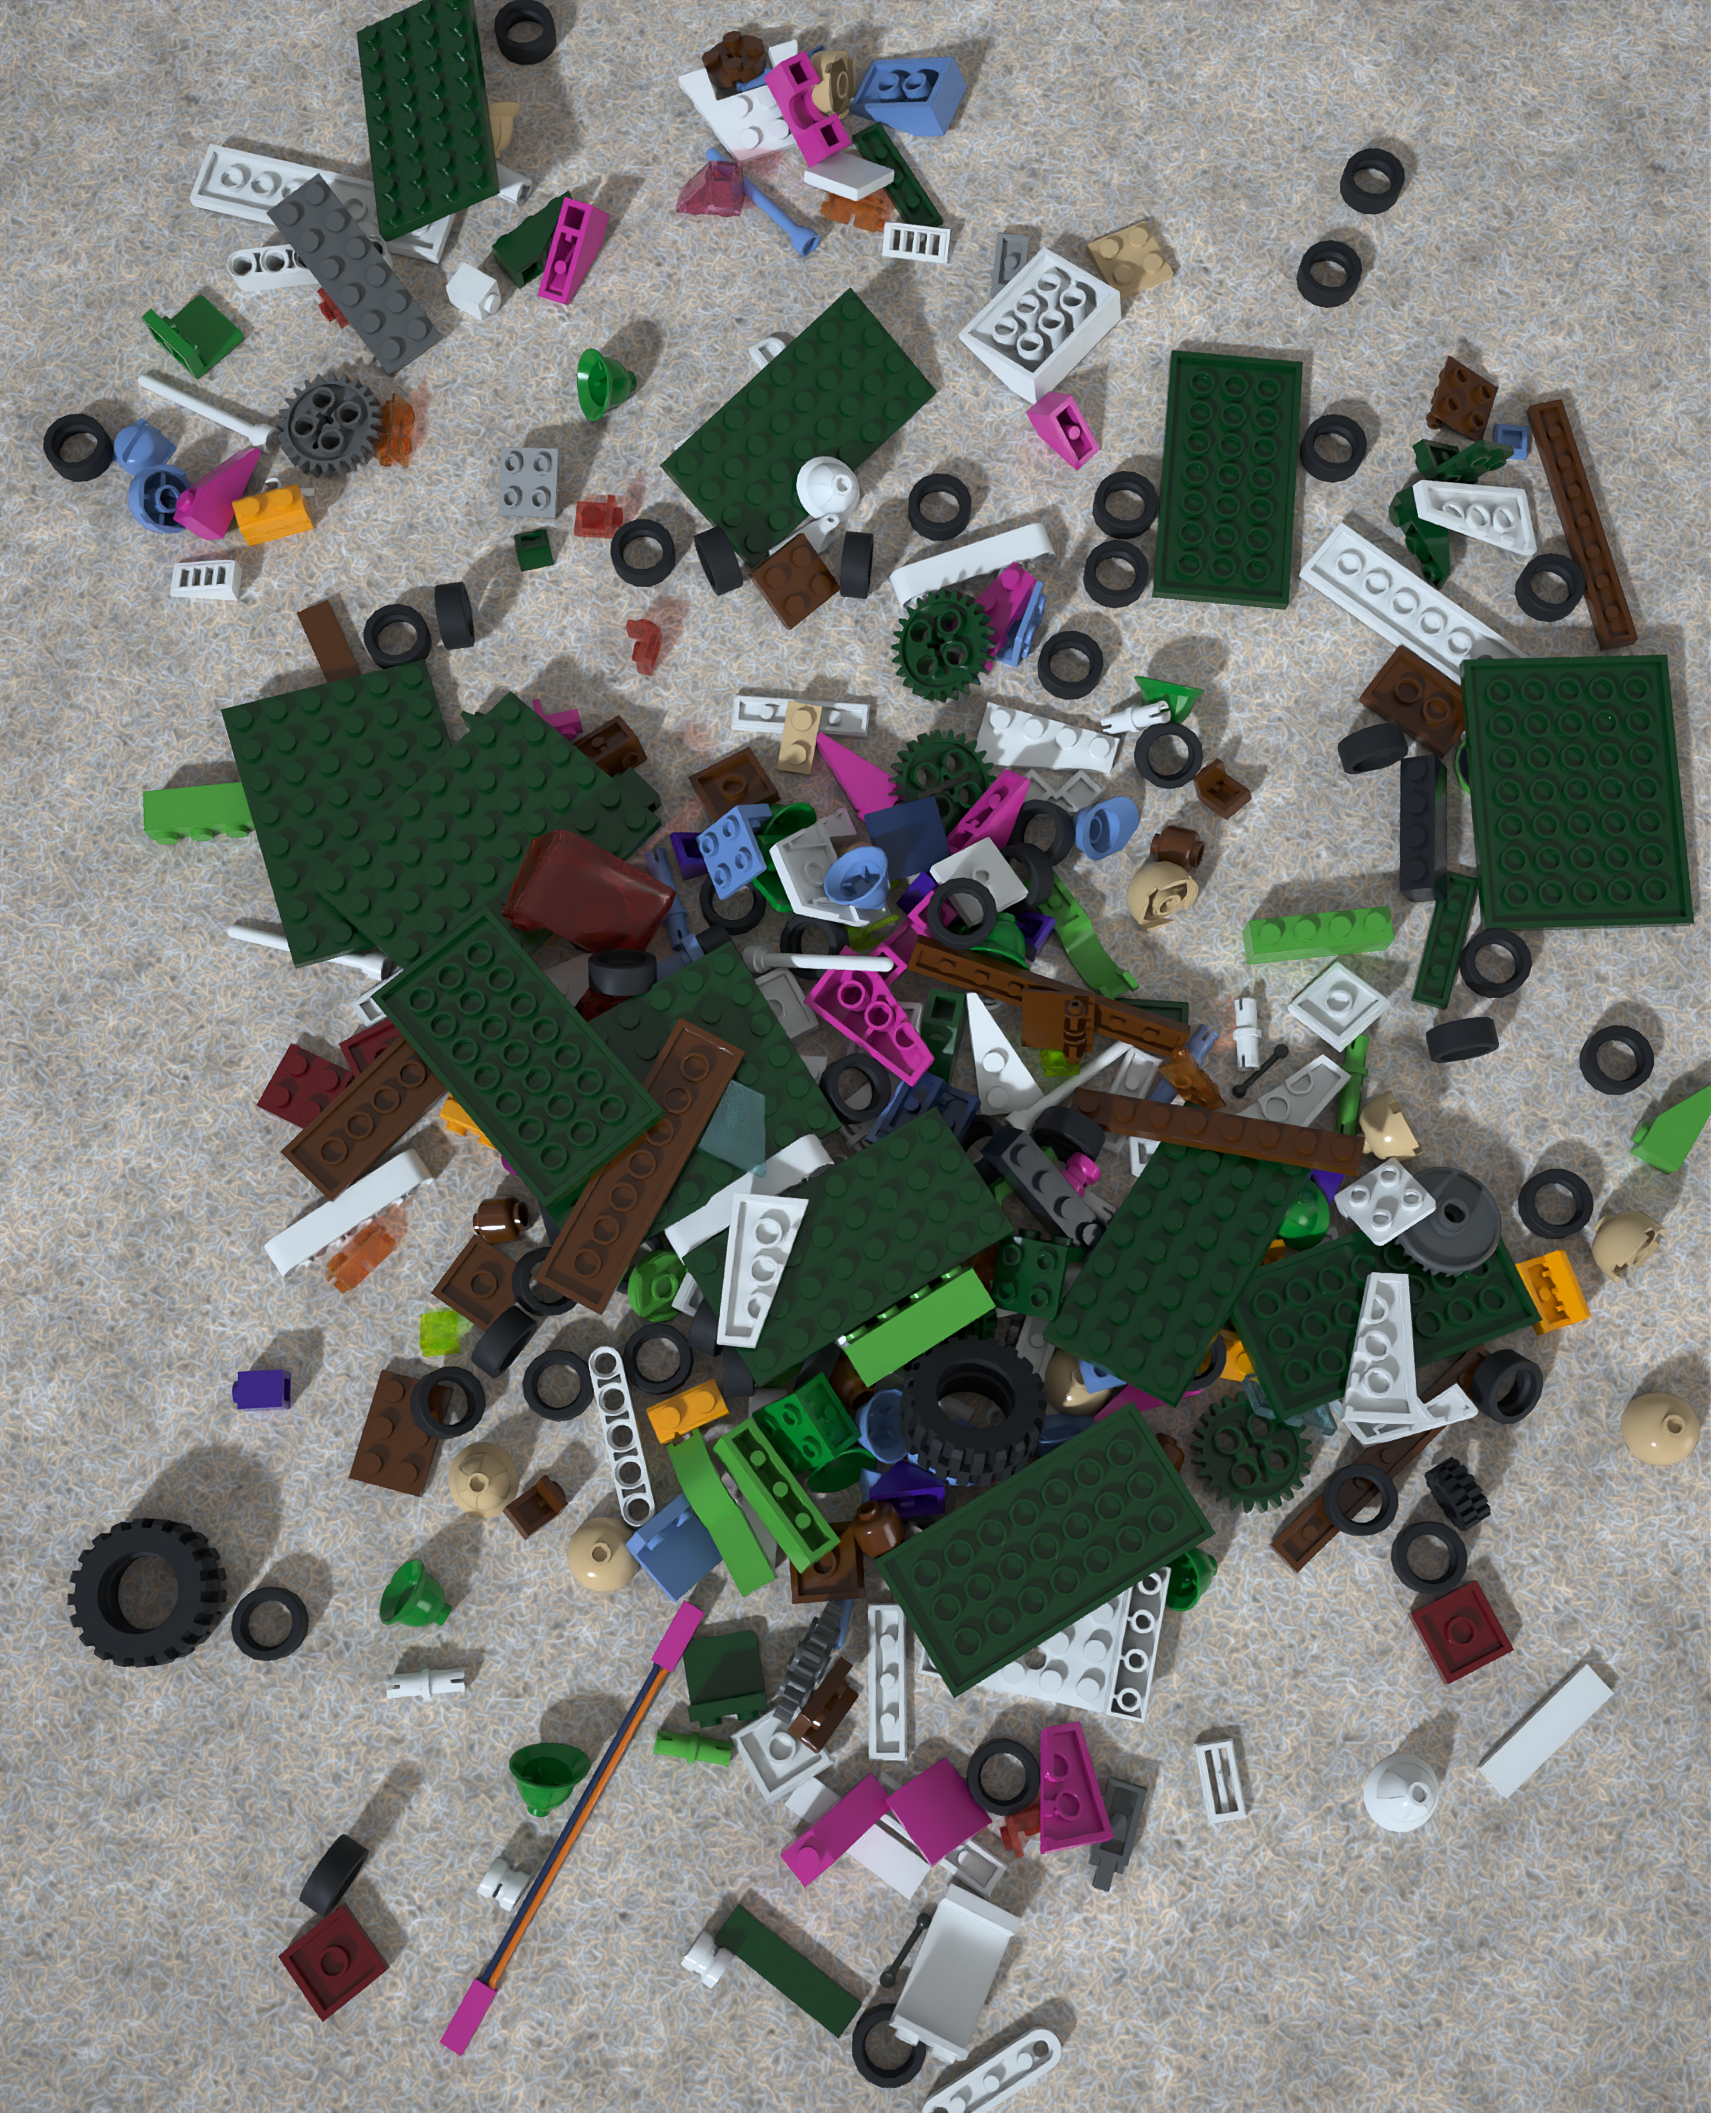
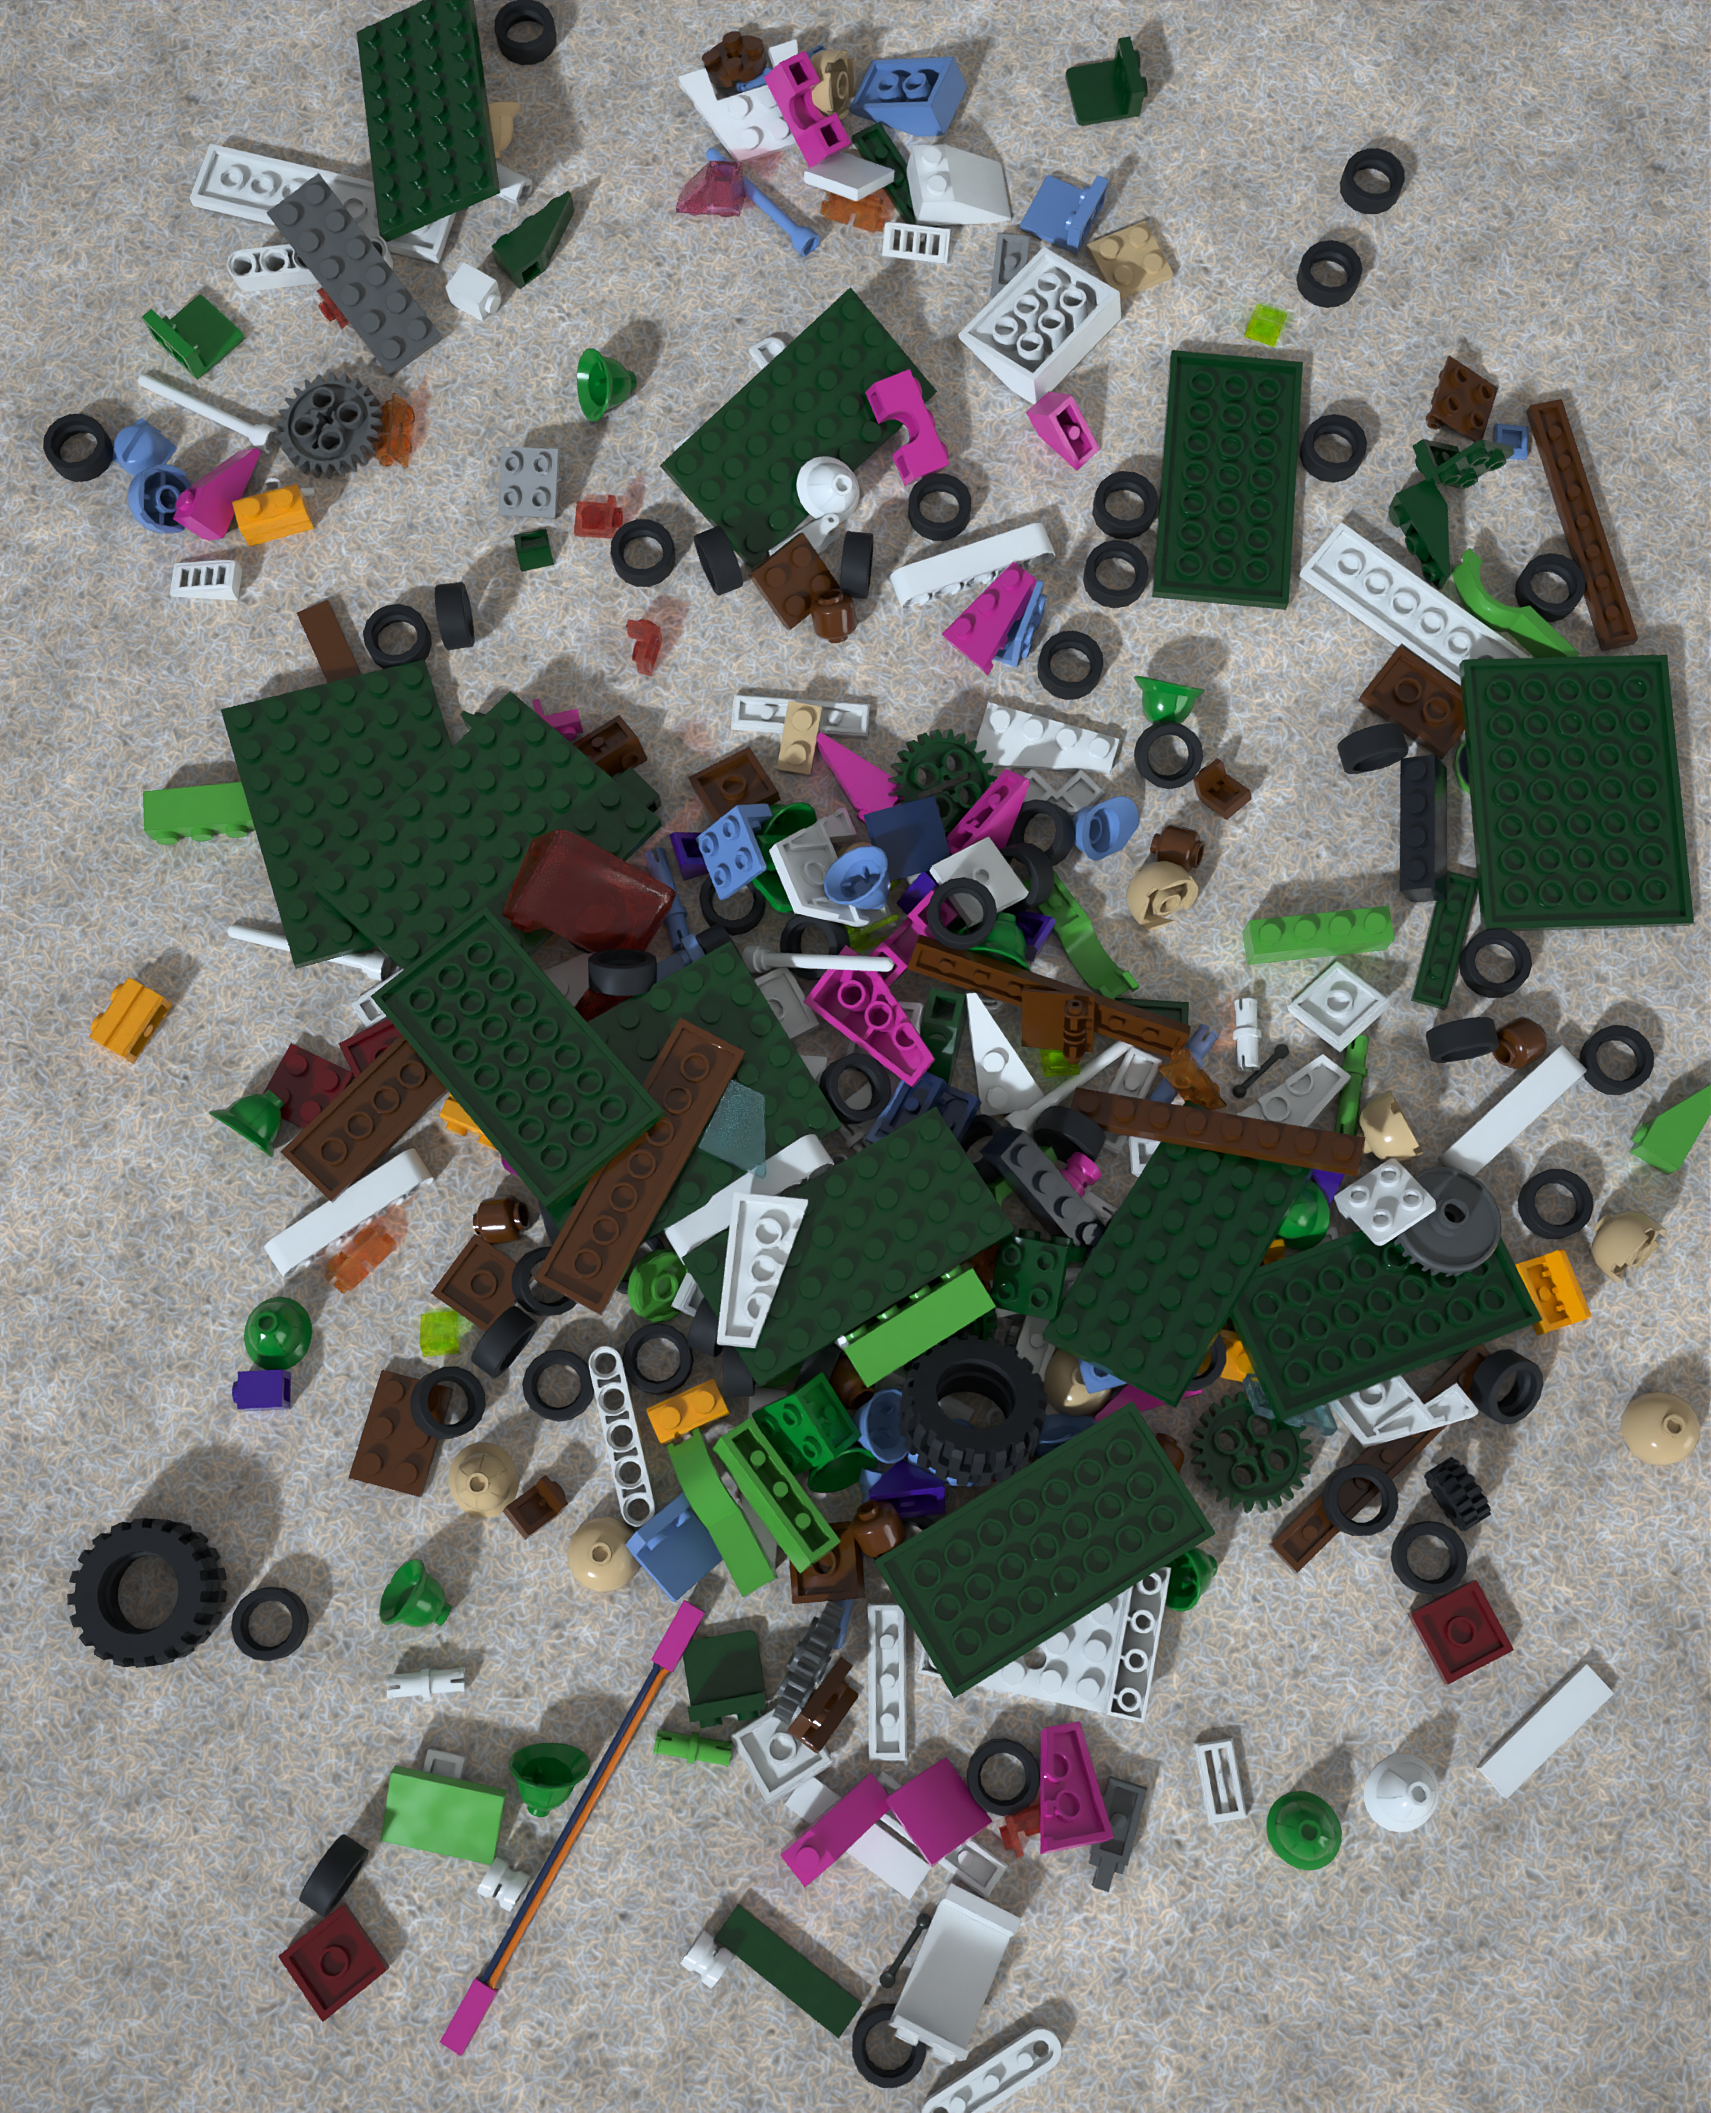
(129, 1019): none -> light orange brick
(255, 1118): none -> green hat
(278, 1333): none -> green hat
(443, 1815): none -> bright green tile
(445, 1763): none -> white plate
(573, 249): dark pink slope -> none
(833, 615): none -> reddish brown head
(901, 400): none -> dark pink arch
(943, 645): dark green gear -> none
(955, 187): none -> white slope
(1064, 212): none -> medium blue bracket
(1108, 88): none -> dark green bracket
(1135, 718): white pin -> none
(1265, 325): none -> clear neon green slope
(1304, 1830): none -> green hat
(1382, 1360): white wing -> none
(1479, 511): white wing -> none
(1514, 1112): none -> white beam
(1520, 1043): none -> reddish brown head
(1522, 623): none -> bright green piece

